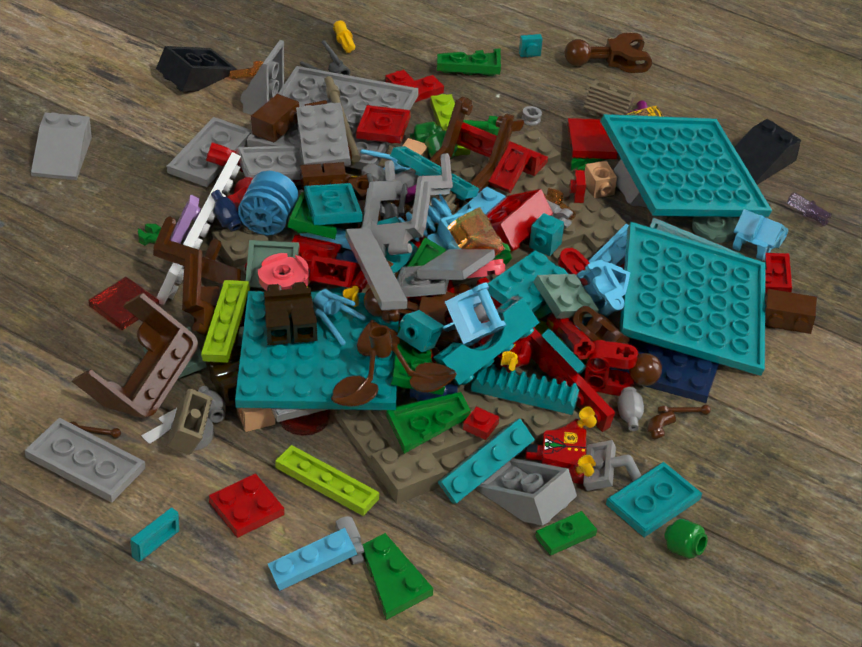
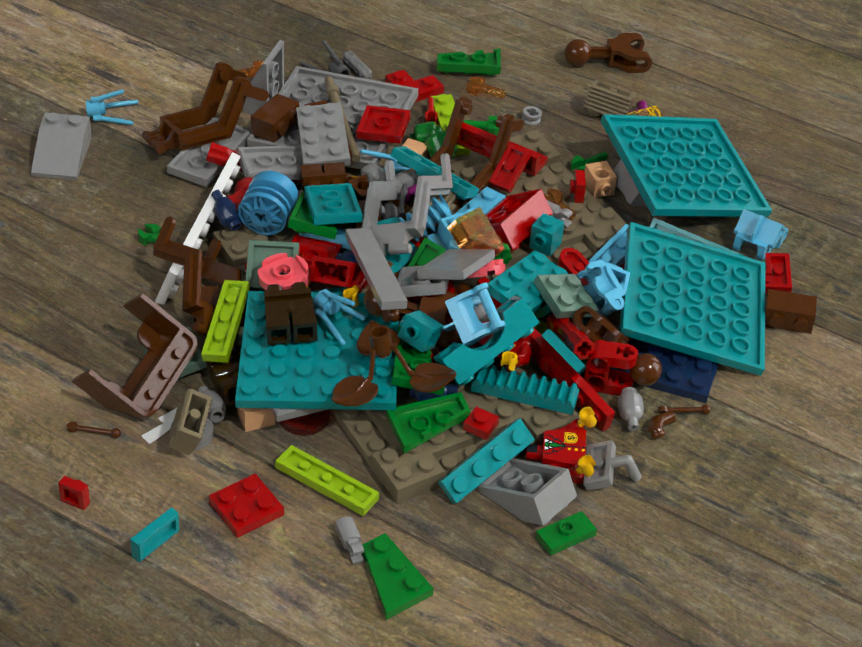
(74, 492): none -> red plate
(85, 459): light grey plate -> none
(97, 107): none -> medium azure plant
(111, 301): clear red tile -> none
(170, 133): none -> reddish brown piece
(188, 214): lavender plate -> none
(193, 67): black slope -> none
(312, 559): medium azure plate -> none
(344, 36): yellow axle -> none
(356, 64): none -> light grey axle
(431, 115): none -> red hand
(477, 85): none -> clear orange bar
(530, 45): teal plate -> none
(590, 139): red tile -> none
(653, 499): teal tile -> none
(686, 538): green head -> none
(715, 228): sand green tile -> none
(767, 150): black slope -> none
(809, 208): clear purple axle -> none

